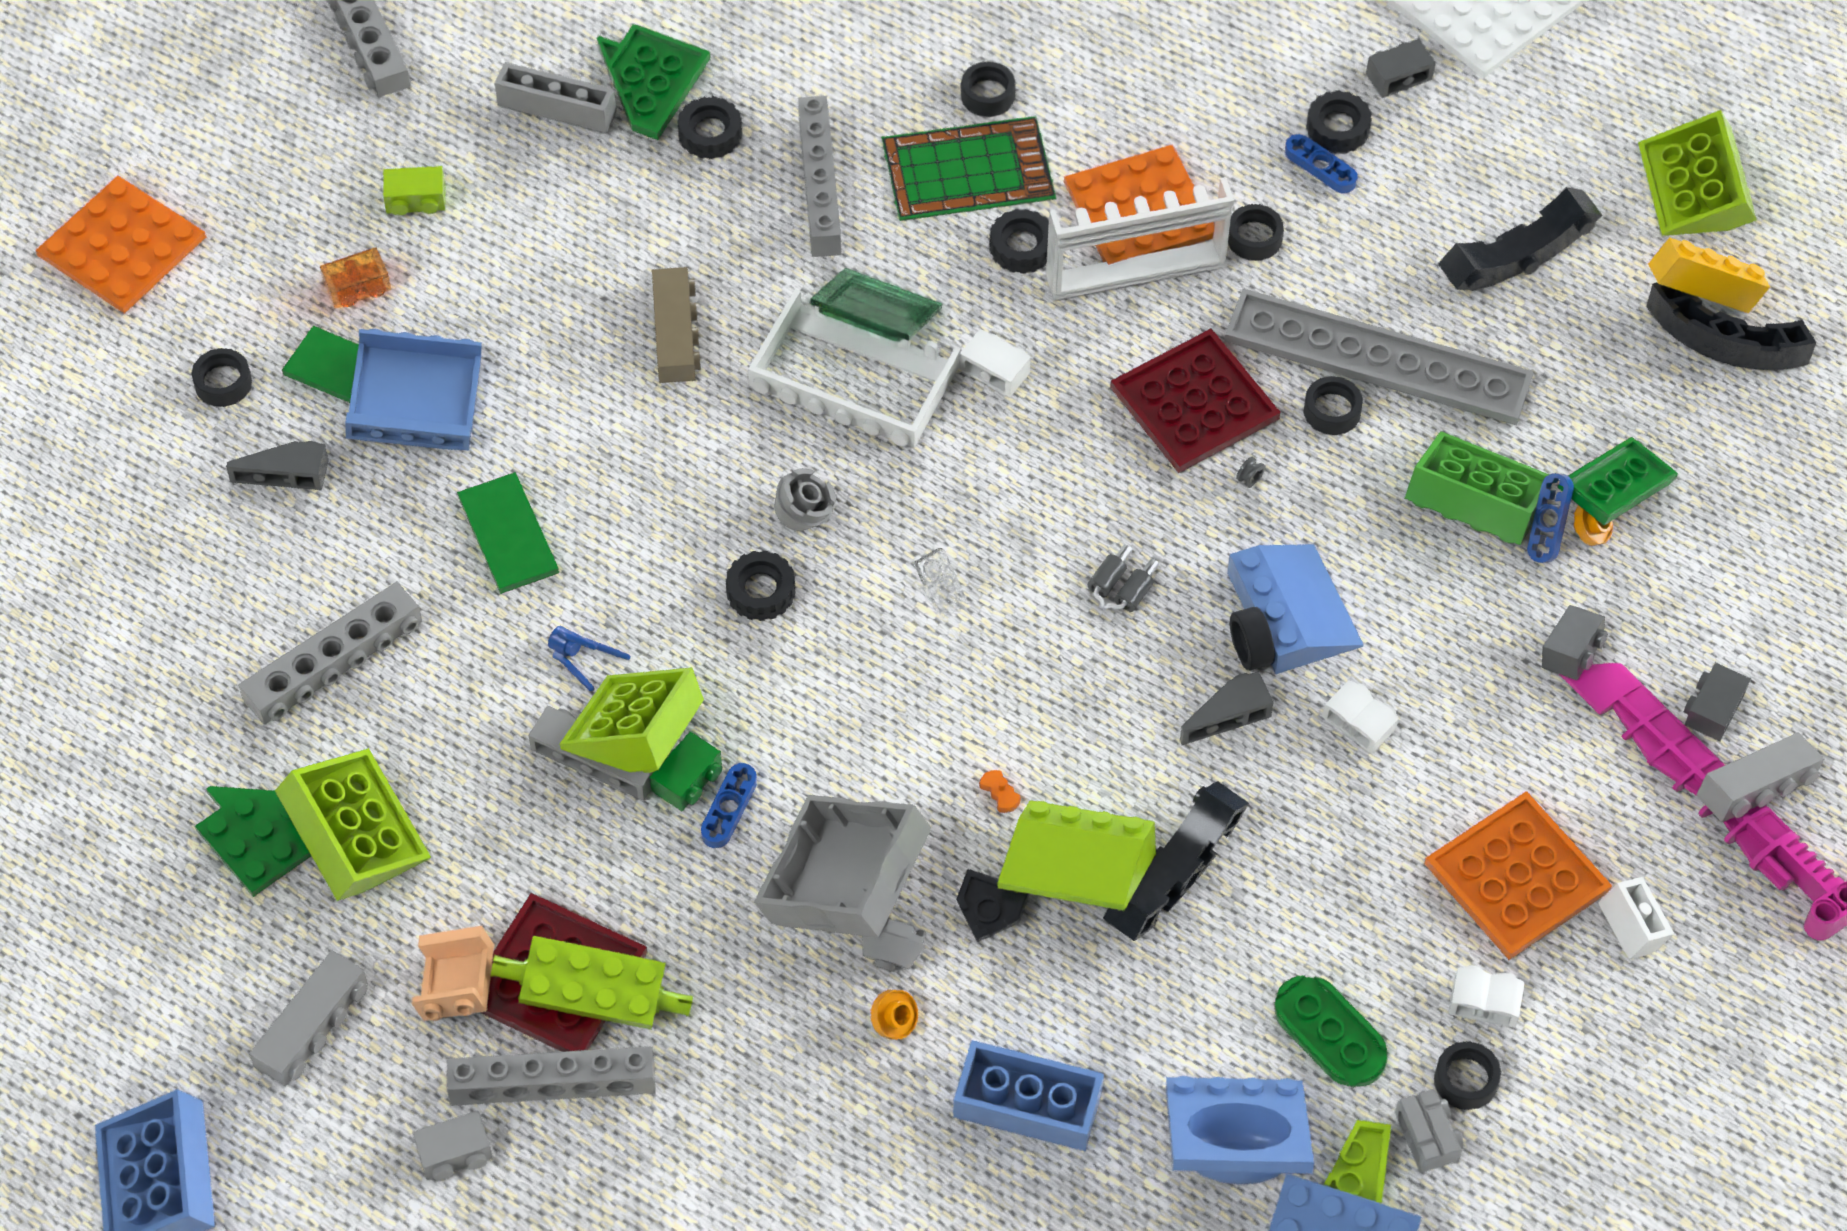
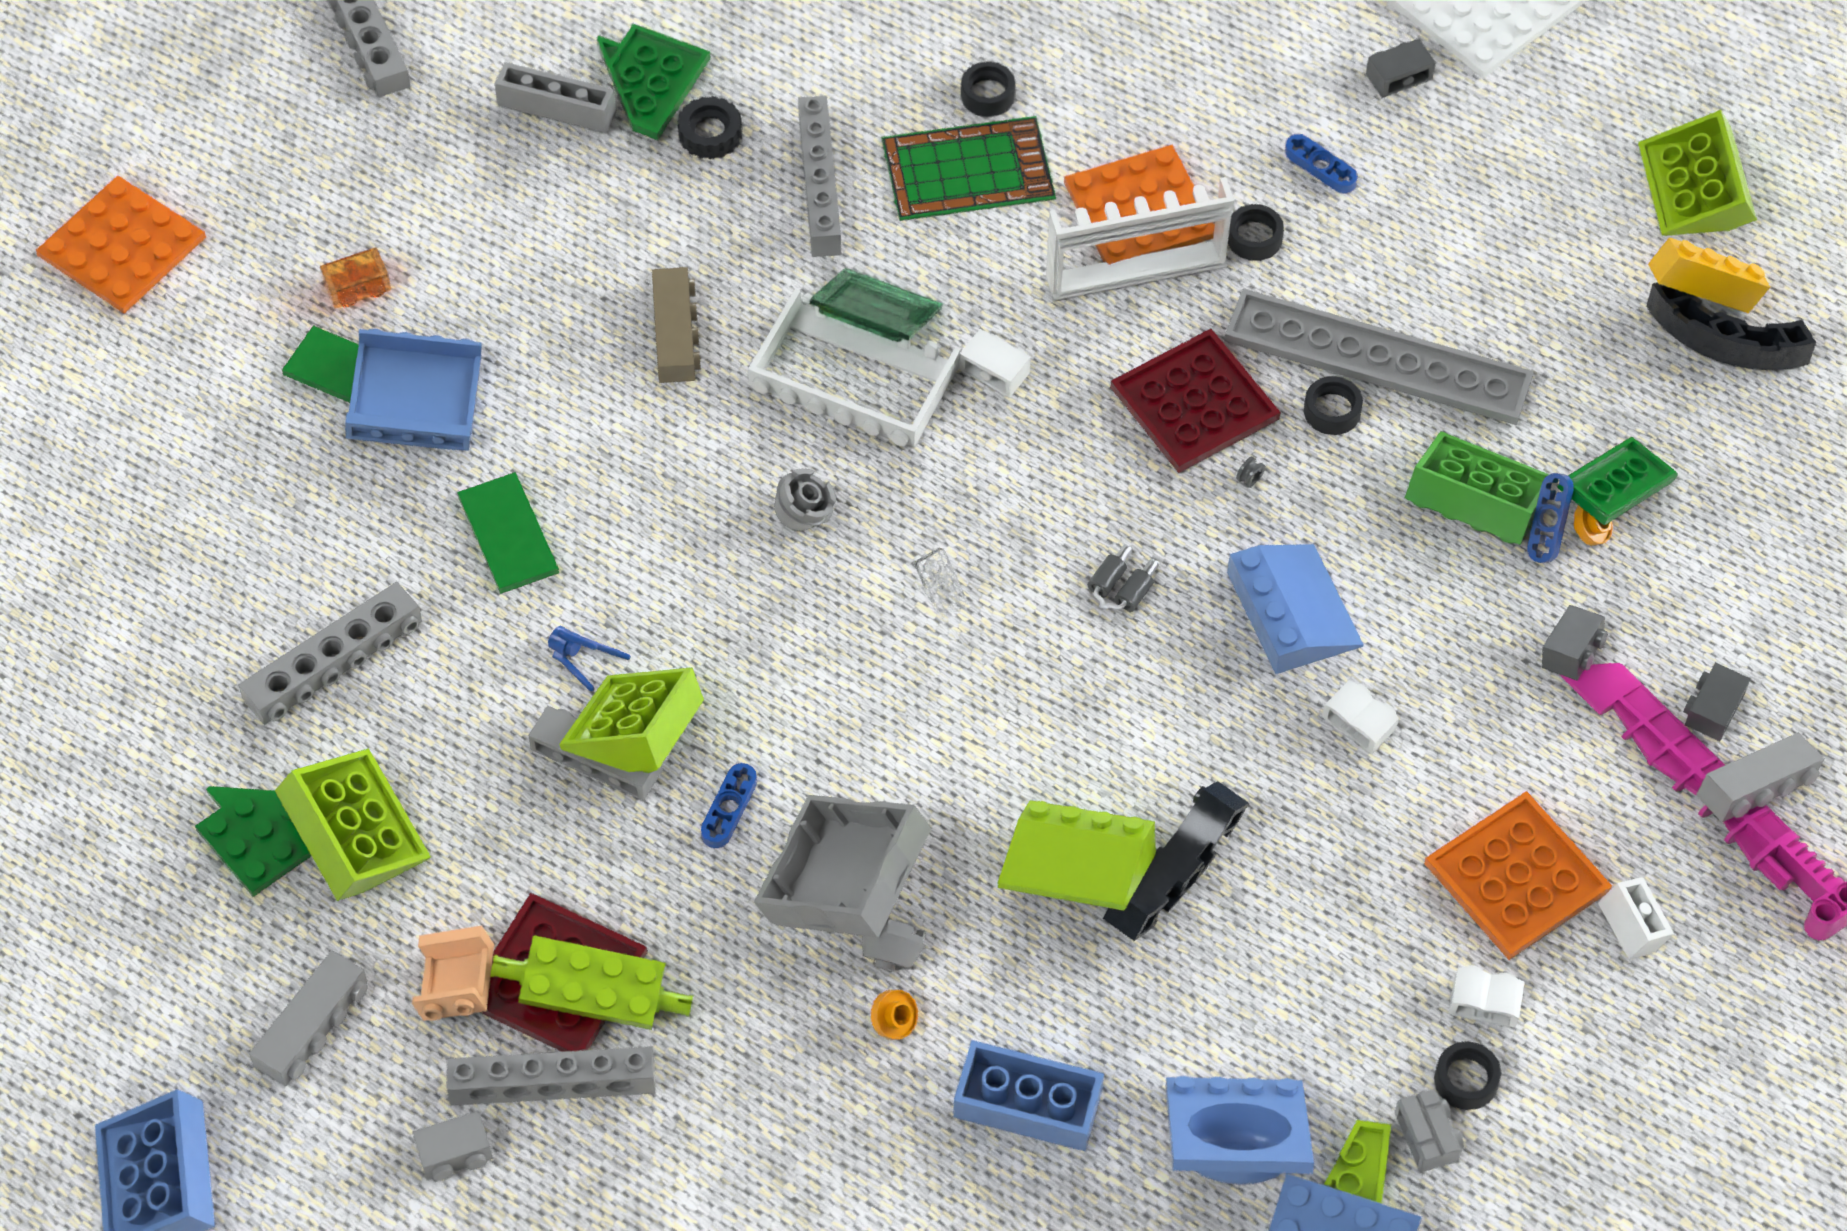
(227, 395): black tyre -> none
(287, 465): dark grey slope -> none
(414, 190): lime brick -> none
(686, 771): green brick -> none
(754, 564): black tyre -> none
(987, 906): black plate -> none
(1000, 791): orange piece -> none
(1019, 221): black tyre -> none
(1232, 706): dark grey slope -> none
(1252, 638): black tyre -> none
(1331, 1031): green tile -> none
(1339, 103): black tyre -> none
(1523, 247): black brick -> none

